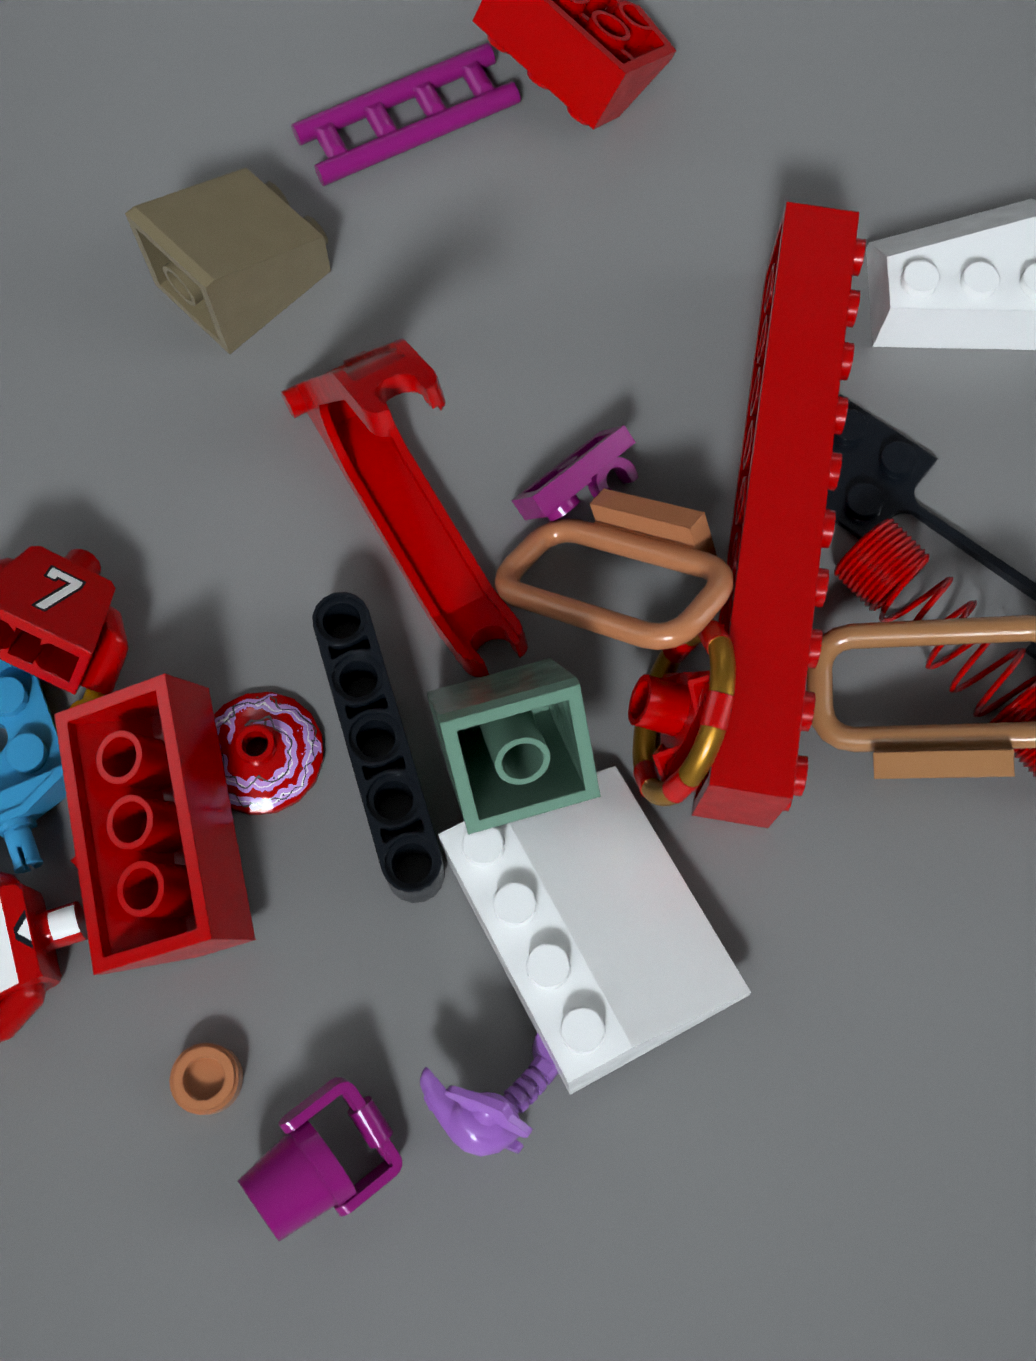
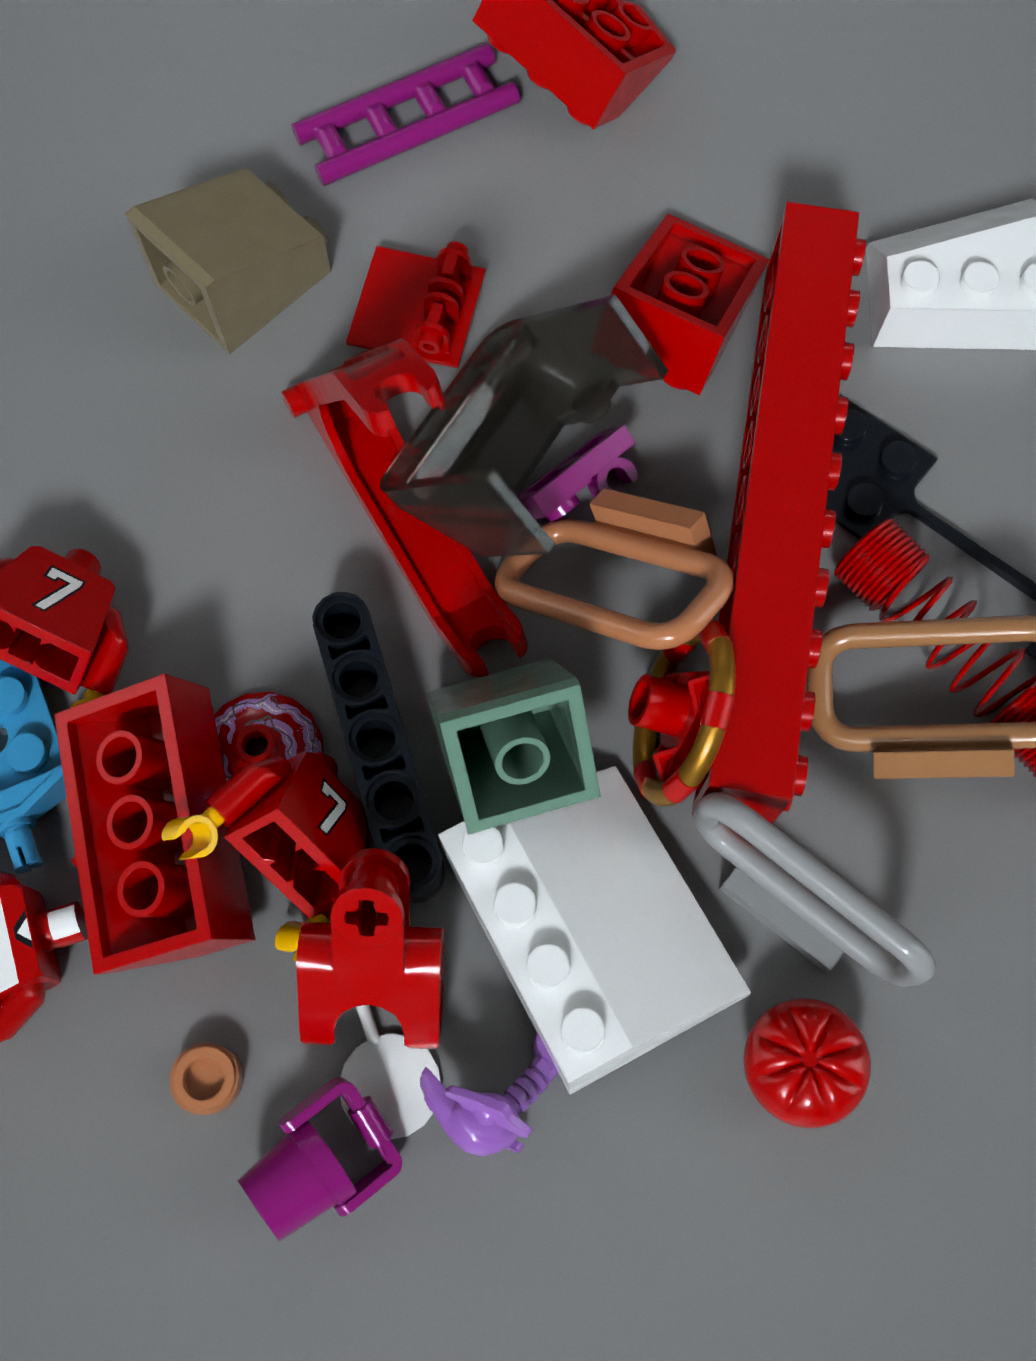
(290, 824): none -> red torso
(371, 956): none -> red piece
(390, 1076): none -> white piece
(419, 300): none -> red hinge
(505, 414): none -> clear smoke windscreen
(689, 297): none -> red slope
(805, 898): none -> light grey bar
(807, 1063): none -> red piece

